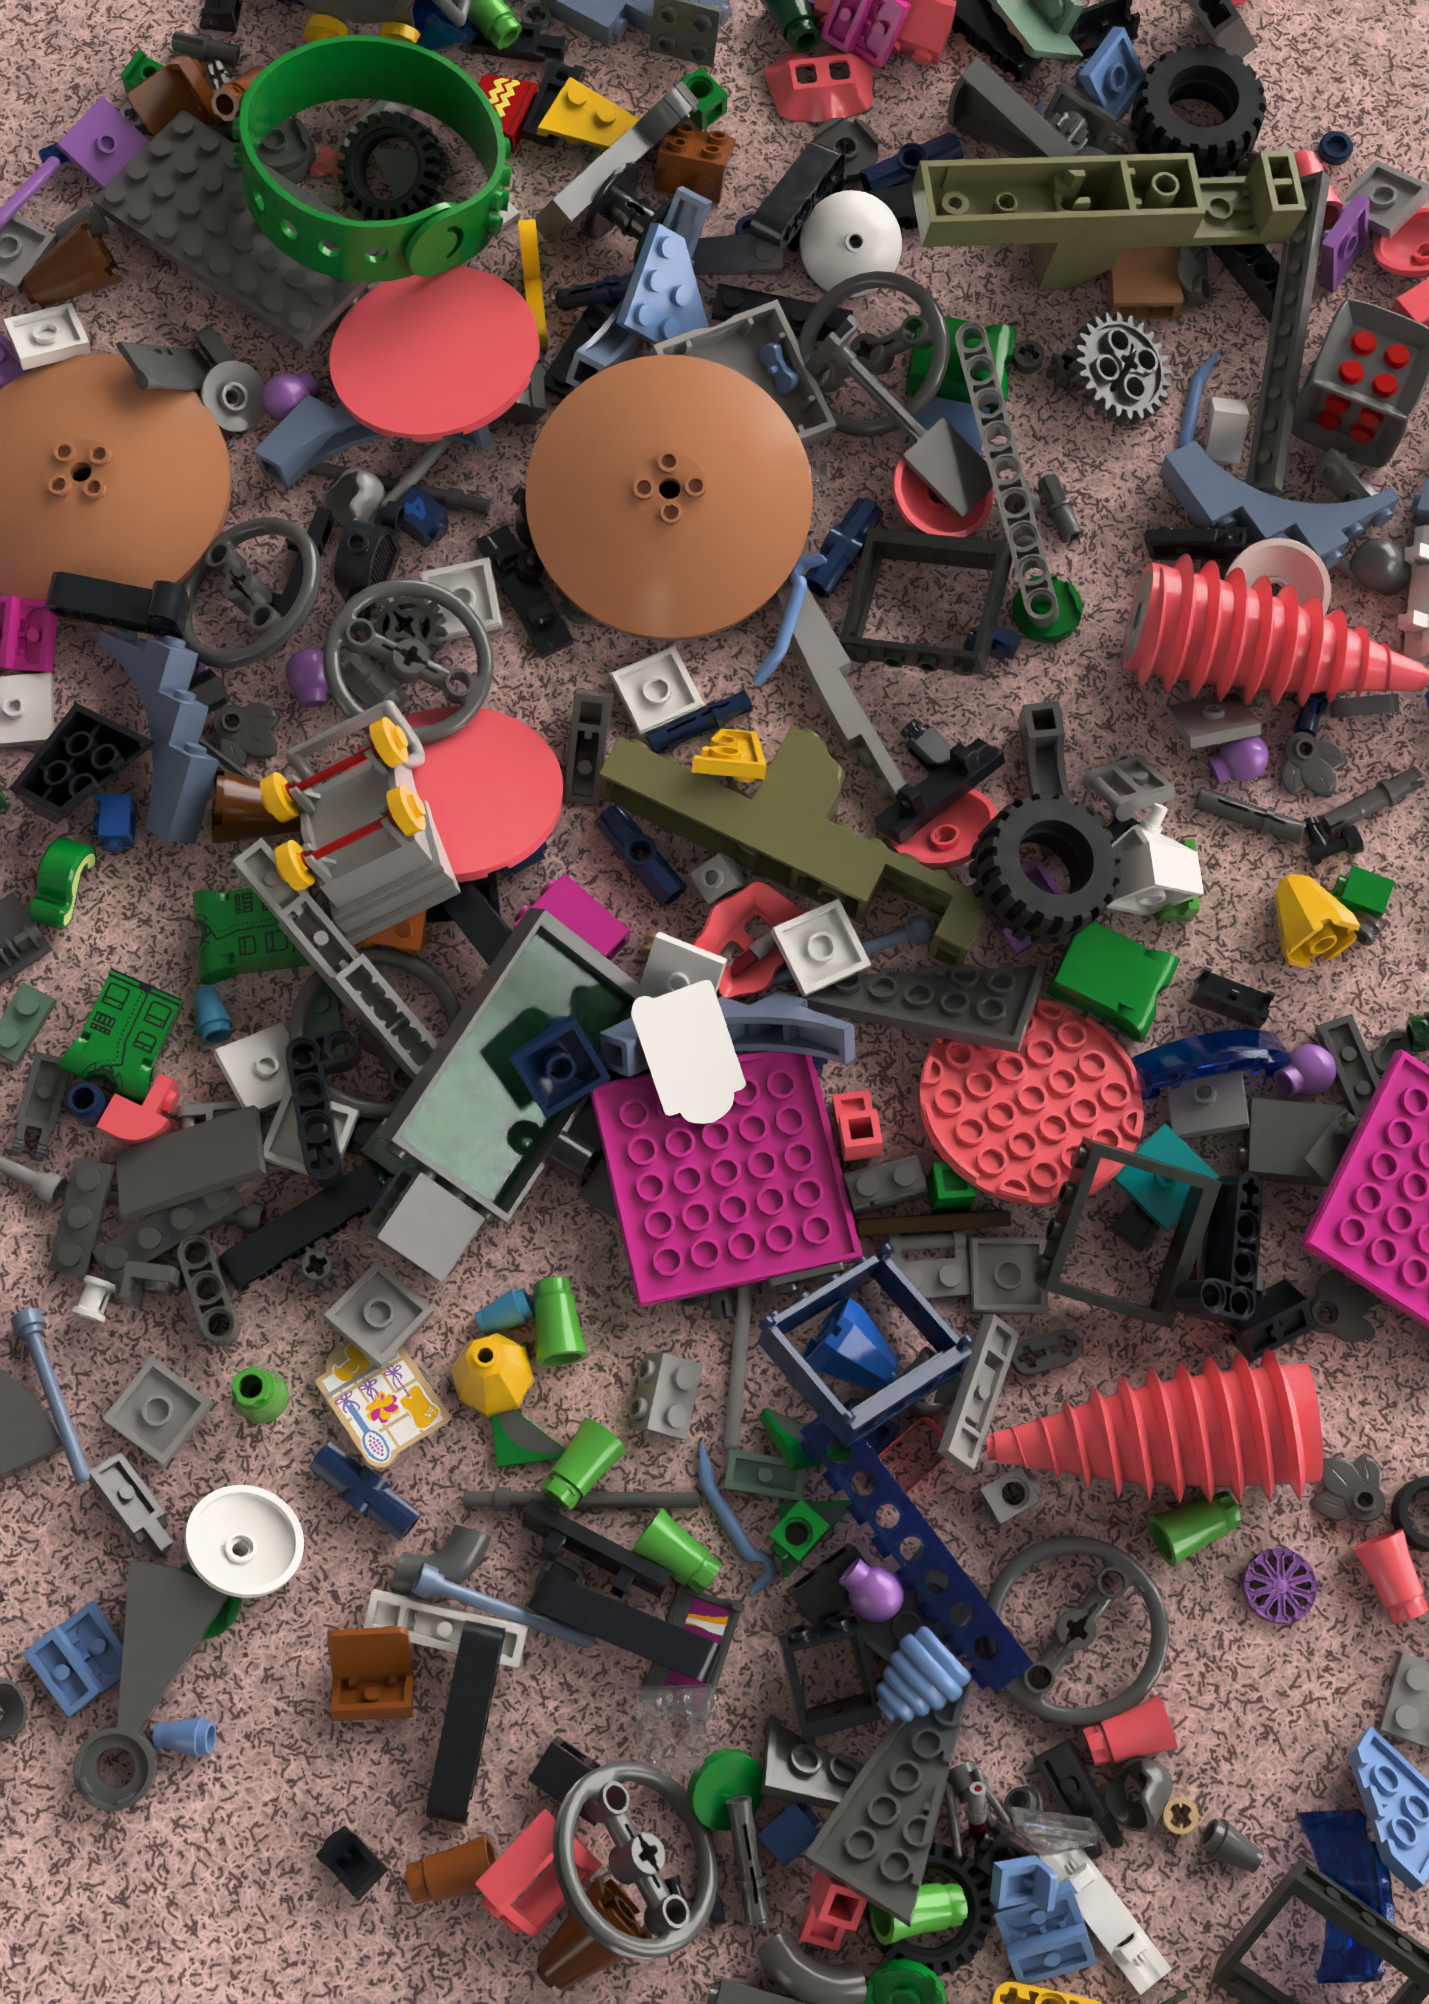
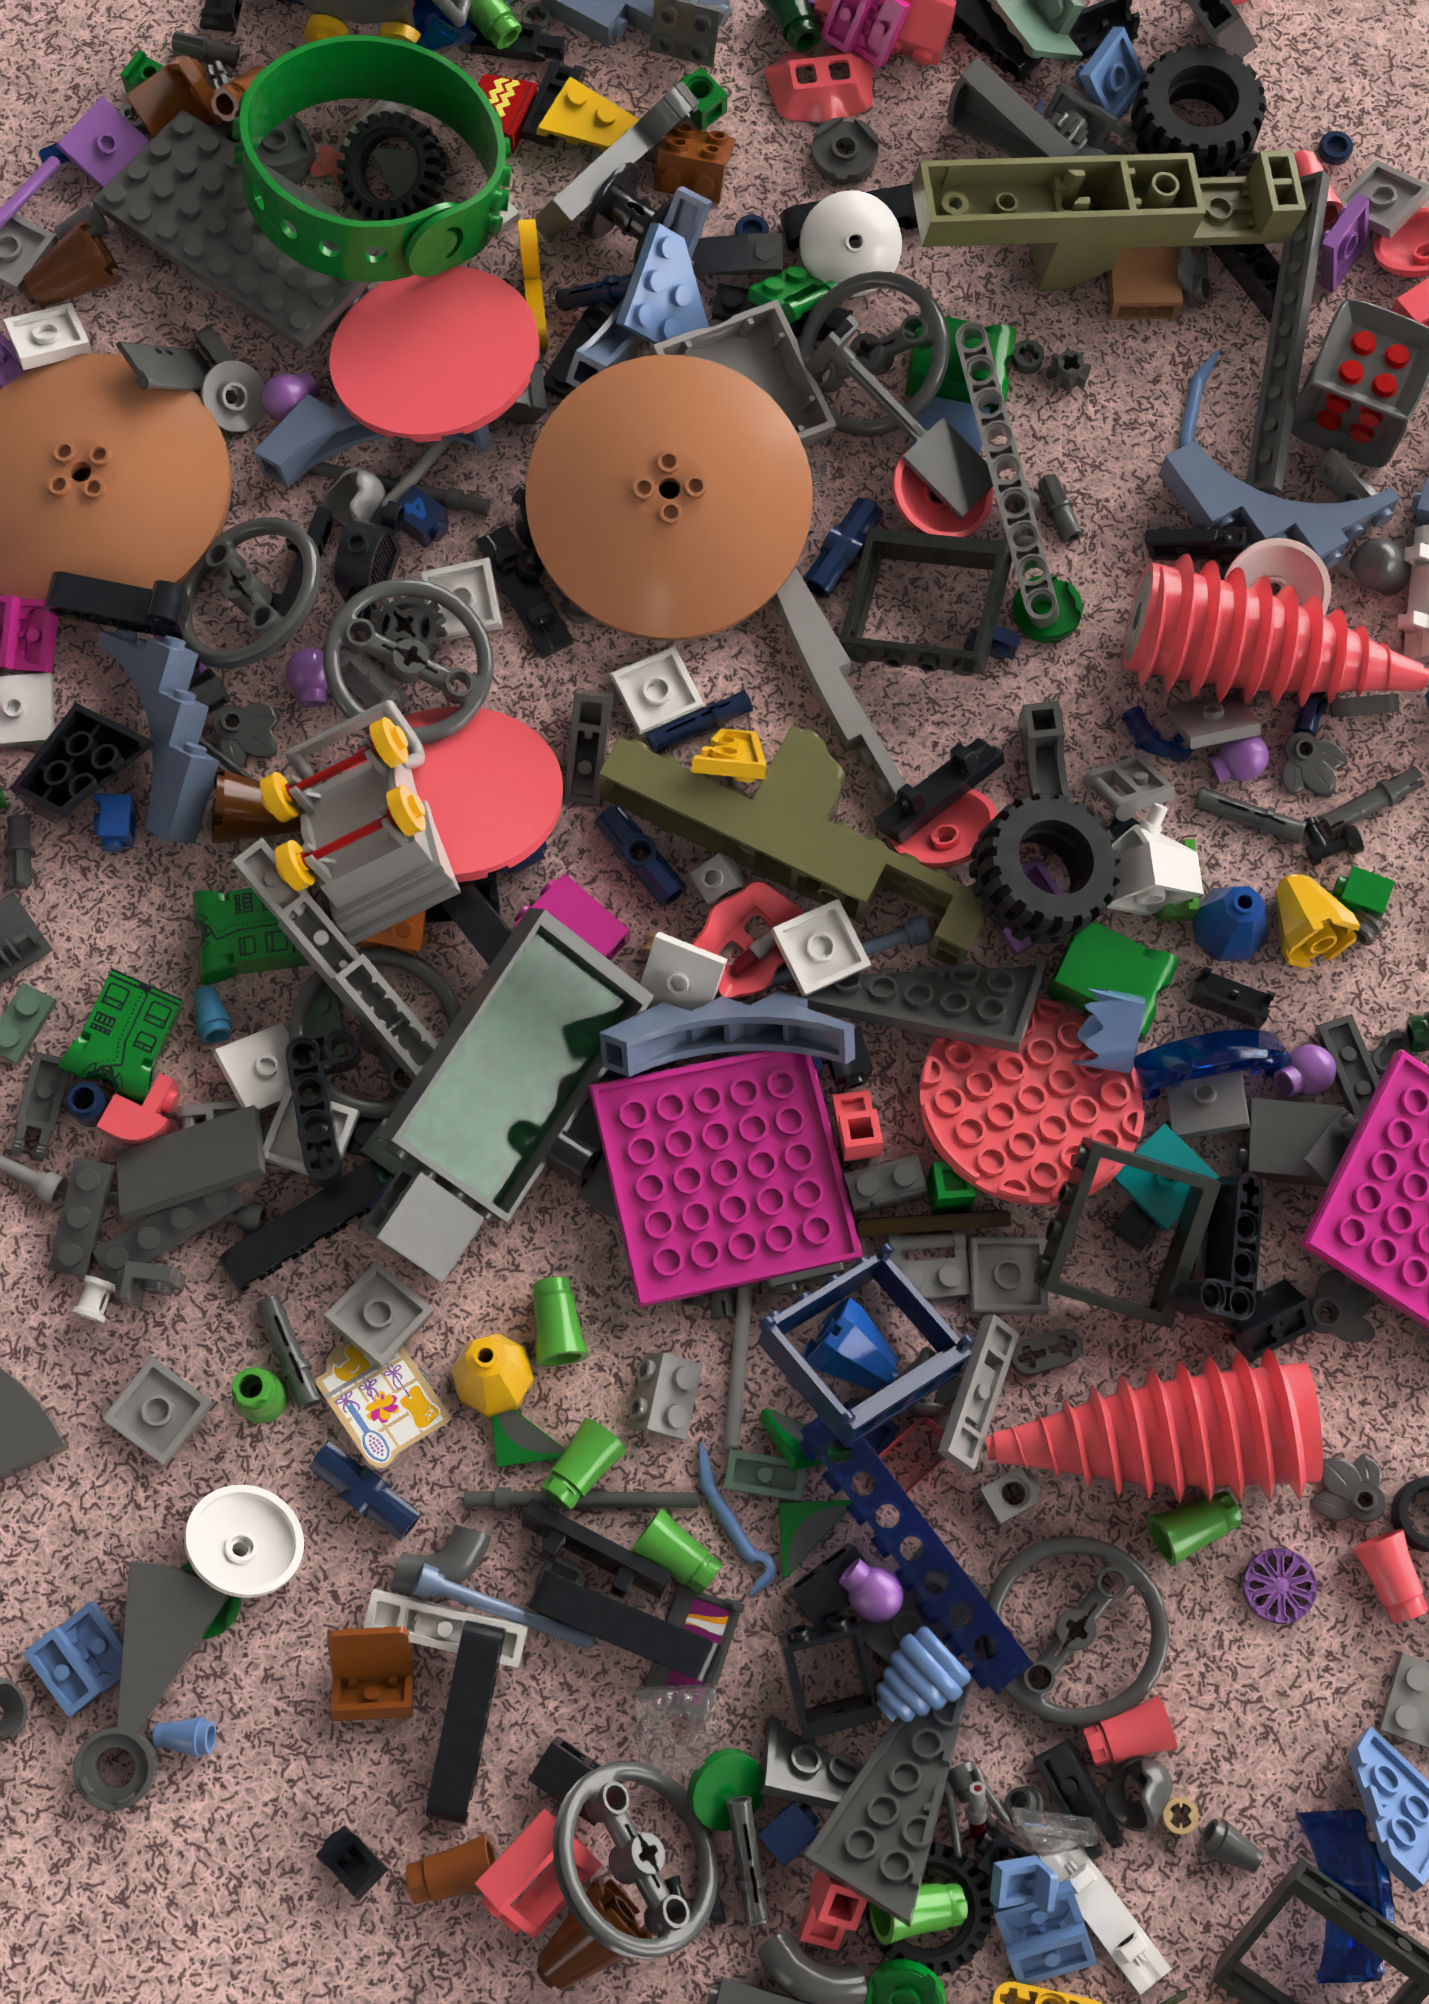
(19, 851): none -> dark grey axle
(29, 1326): sand blue piece -> none
(59, 881): green animal -> none
(131, 1503): hinge -> none
(199, 1275): dark grey beam -> none
(305, 1393): none -> dark grey pin
(329, 1269): dark grey gear -> none
(507, 1311): dark azure cone -> none
(559, 1065): dark blue slope -> none
(689, 1052): white sticker -> none
(785, 378): medium blue piece -> none
(790, 616): medium blue piece -> none
(793, 289): none -> green plate
(808, 181): black beam -> none
(809, 1520): green brick -> none
(855, 1072): none -> black brick
(896, 171): dark blue piece -> none
(926, 745): black arm -> none
(1099, 362): dark grey gear -> none
(1112, 1030): none -> medium blue piece
(1150, 740): none -> clear blue piece
(1226, 429): white slope -> none
(1231, 923): none -> blue cone

